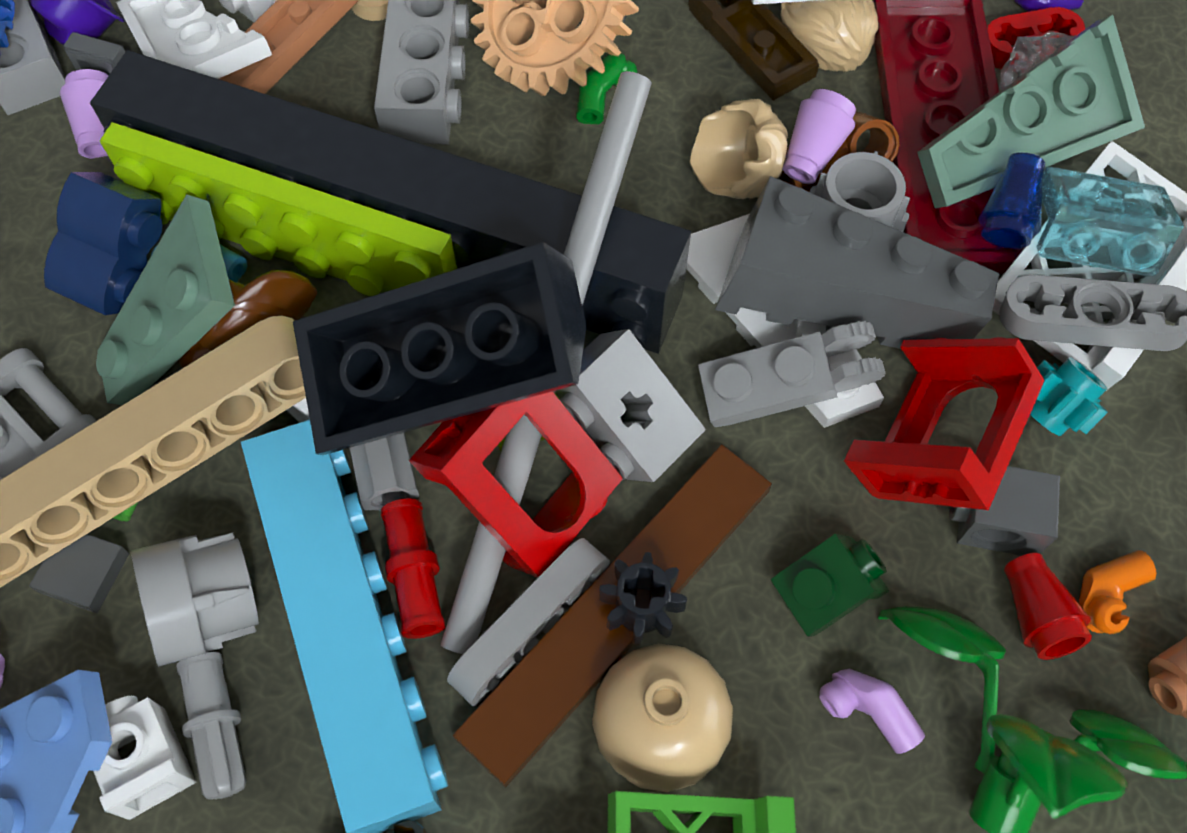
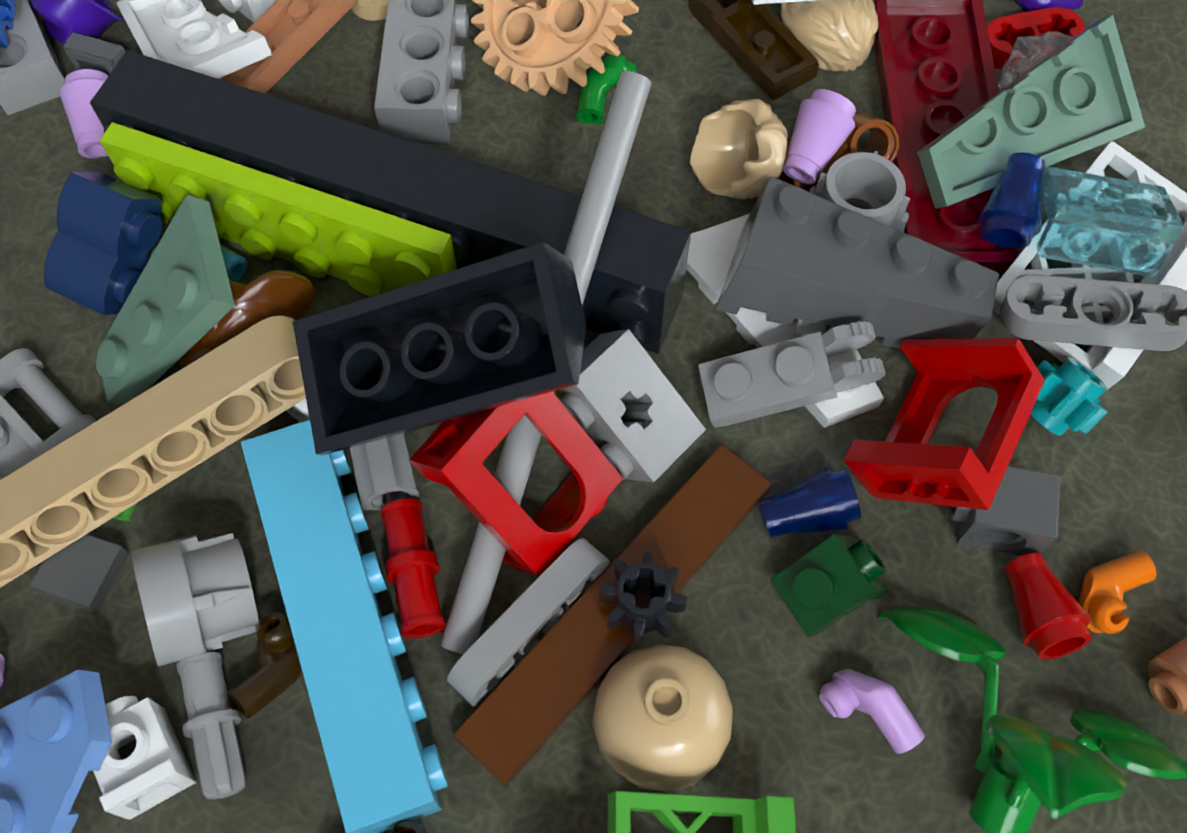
(276, 666): none -> dark brown arm
(812, 505): none -> clear blue cone

